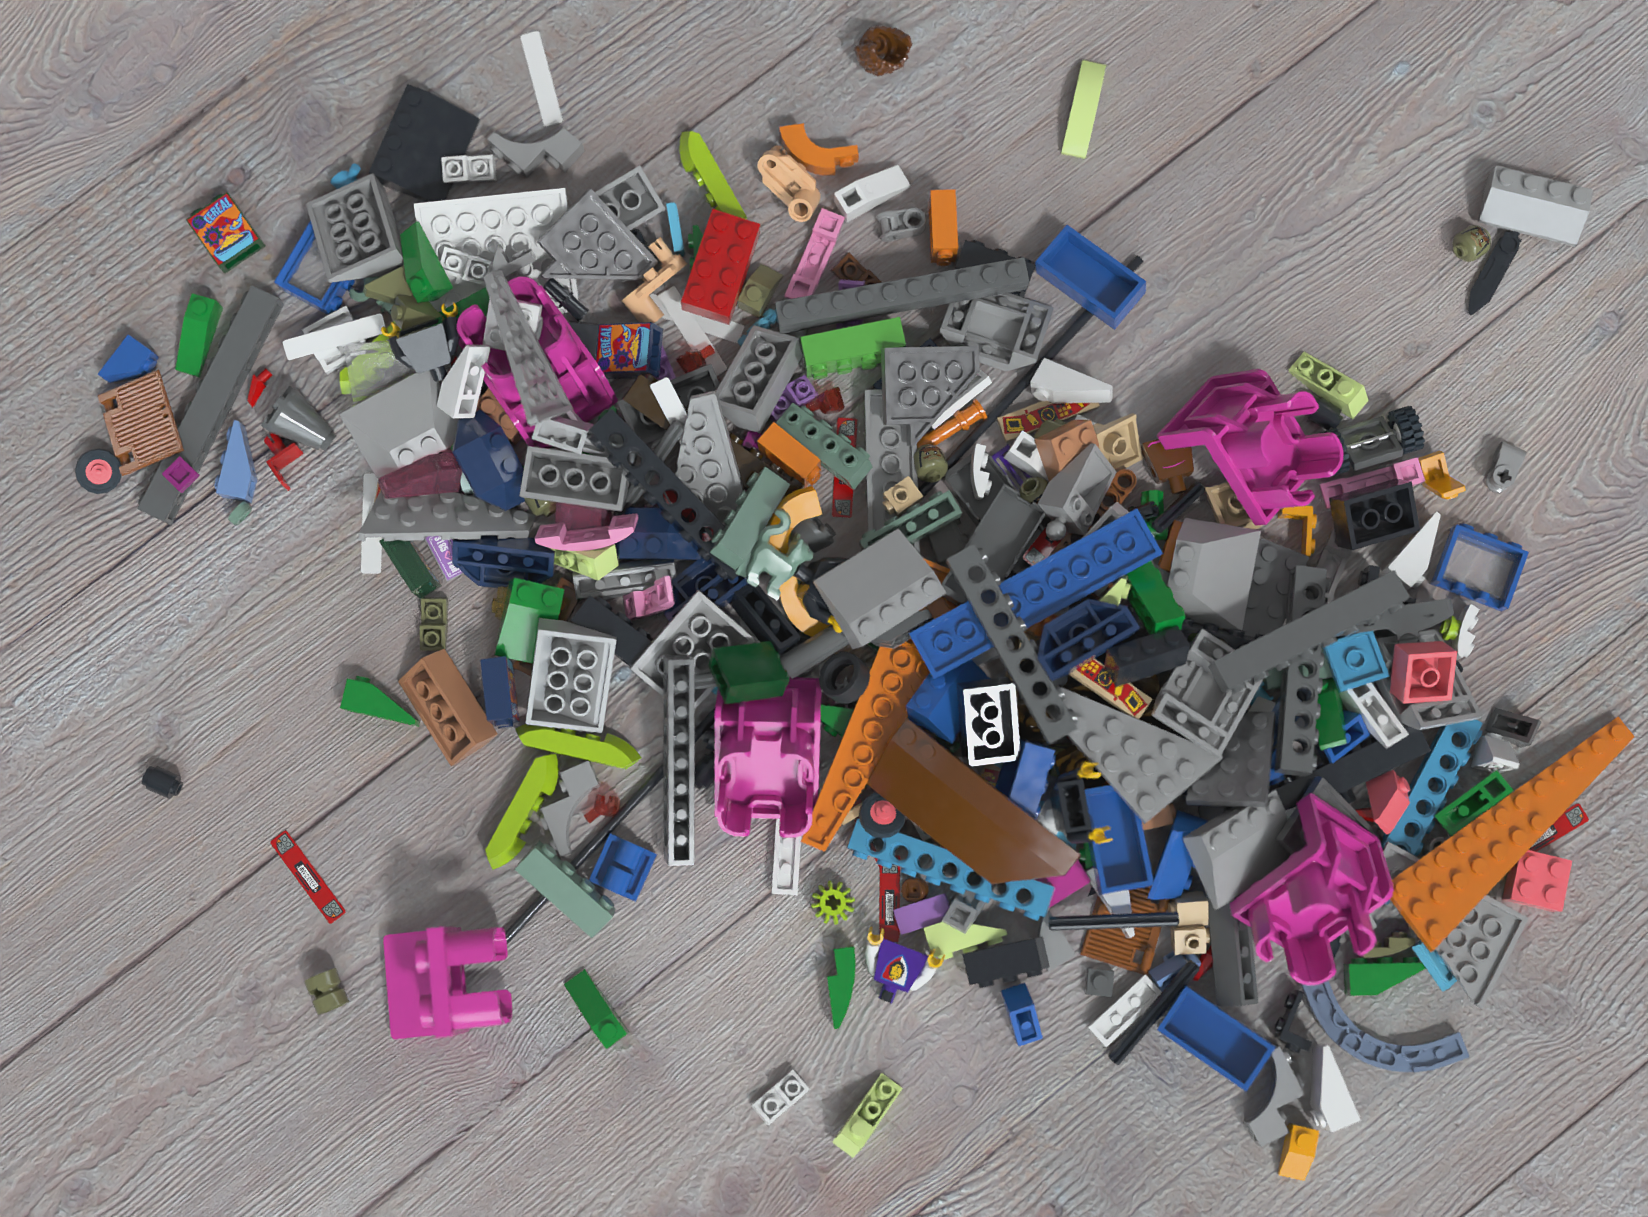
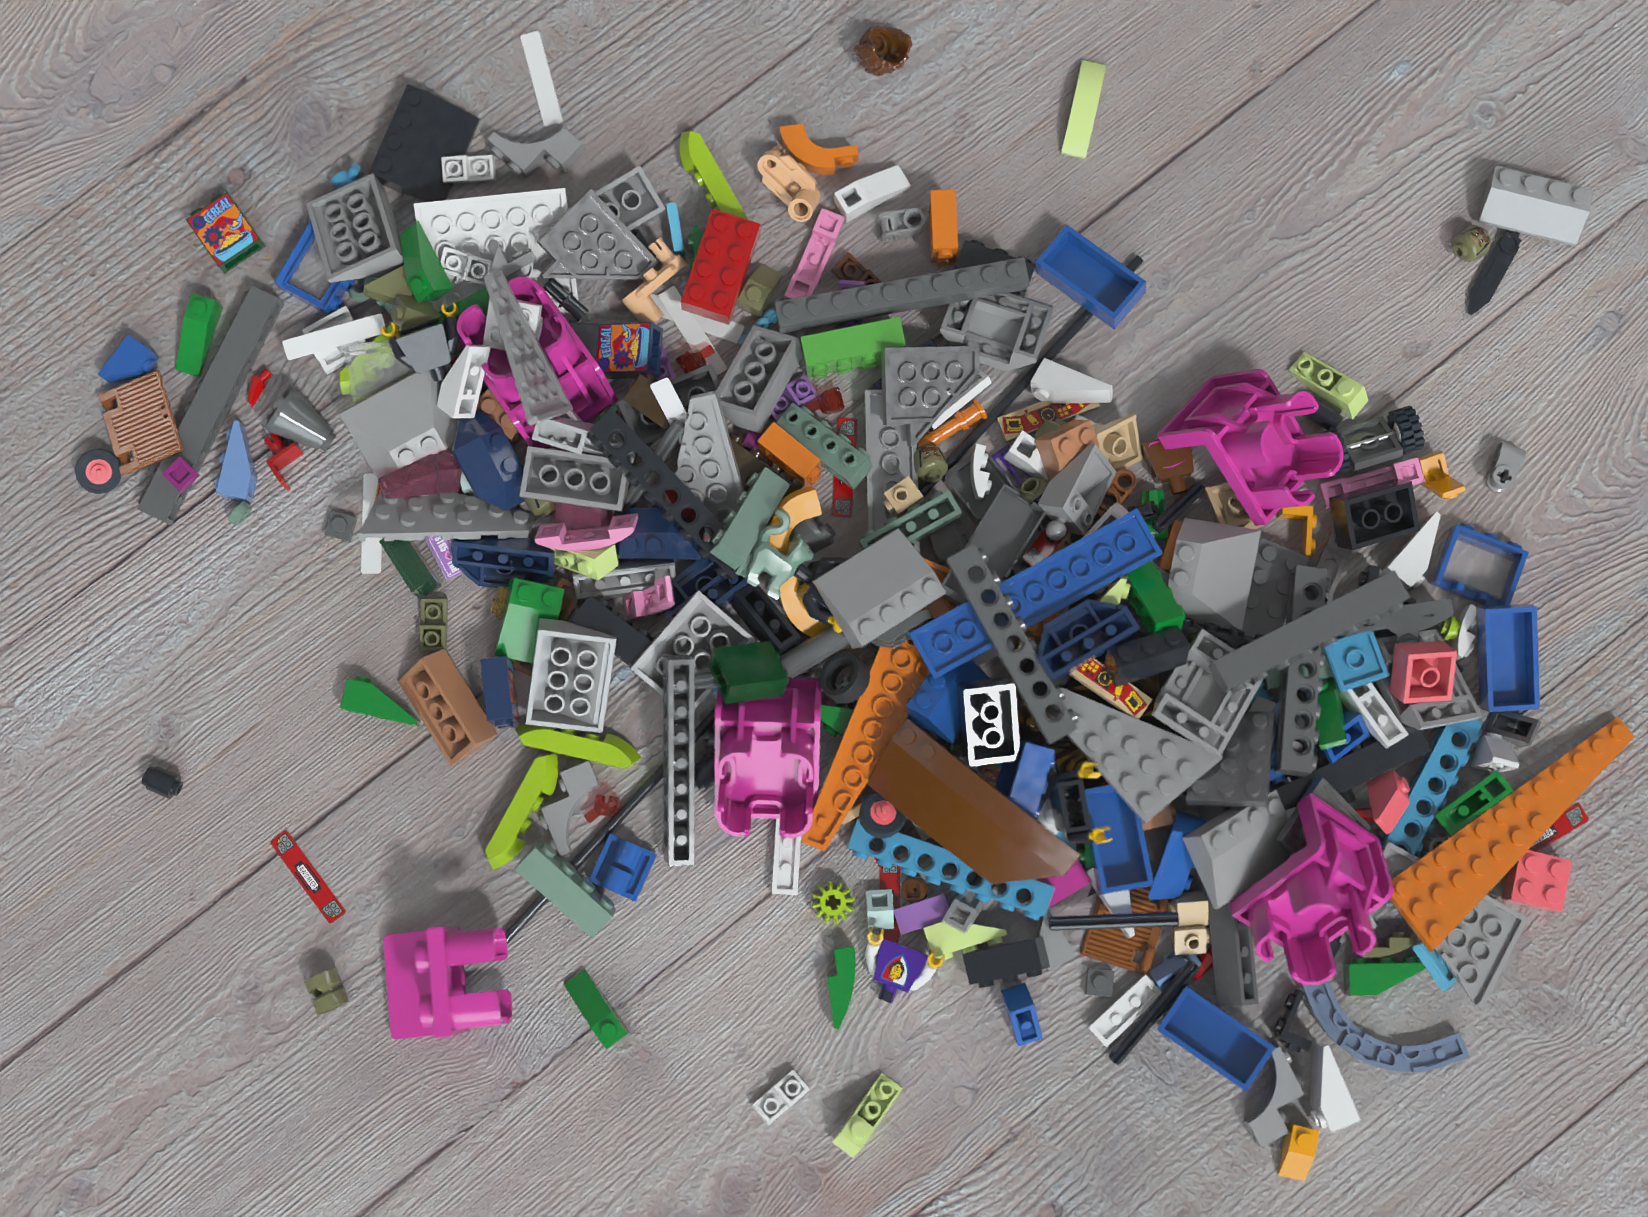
(340, 526): none -> dark grey plate
(880, 909): none -> light aqua brick
(1508, 657): none -> blue piece

